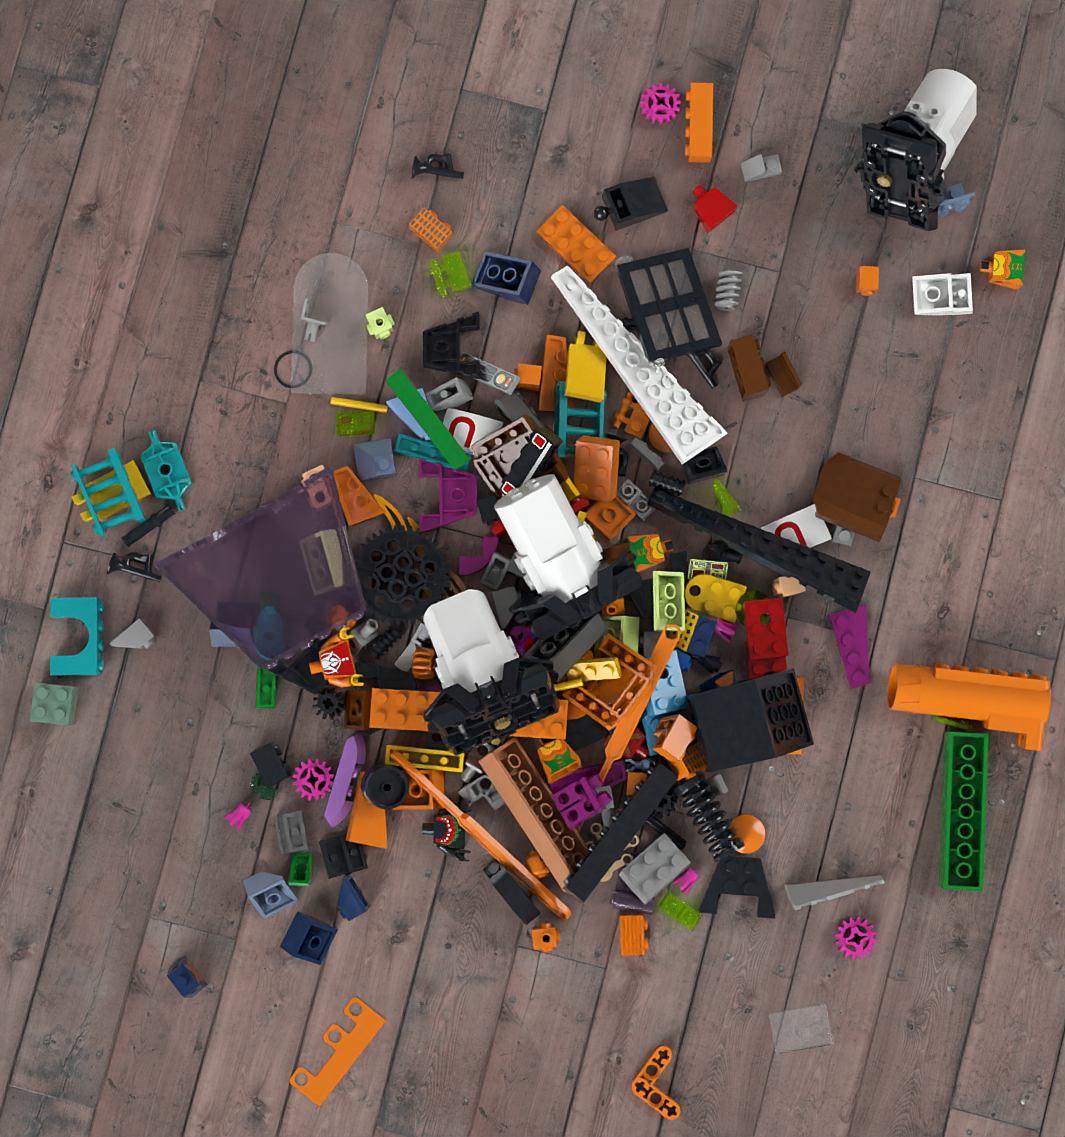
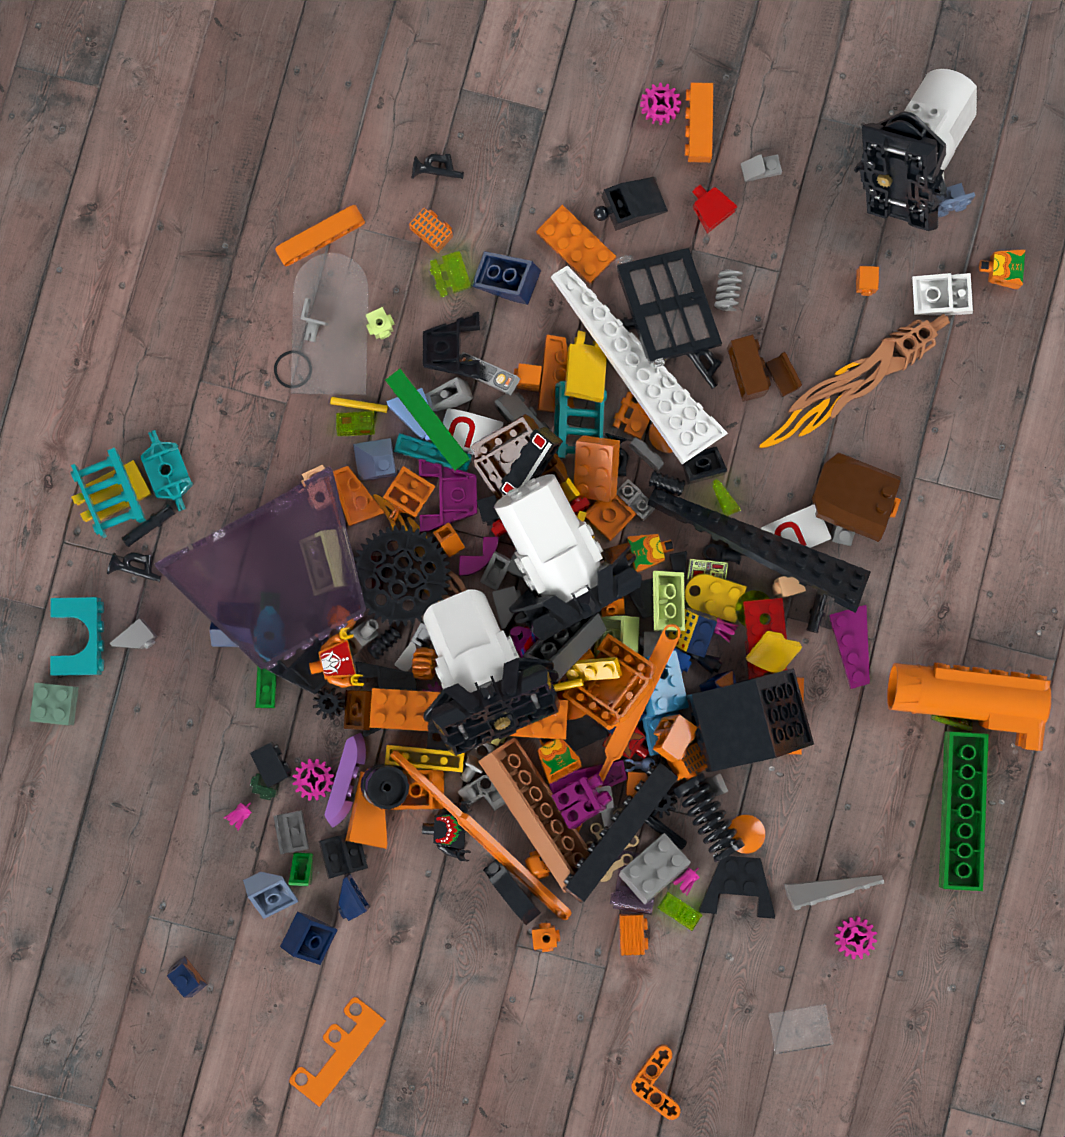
(320, 235): none -> orange beam
(408, 493): none -> orange plate
(449, 539): none -> orange brick
(773, 652): none -> yellow slope
(813, 626): none -> black pin
(843, 376): none -> nougat piece

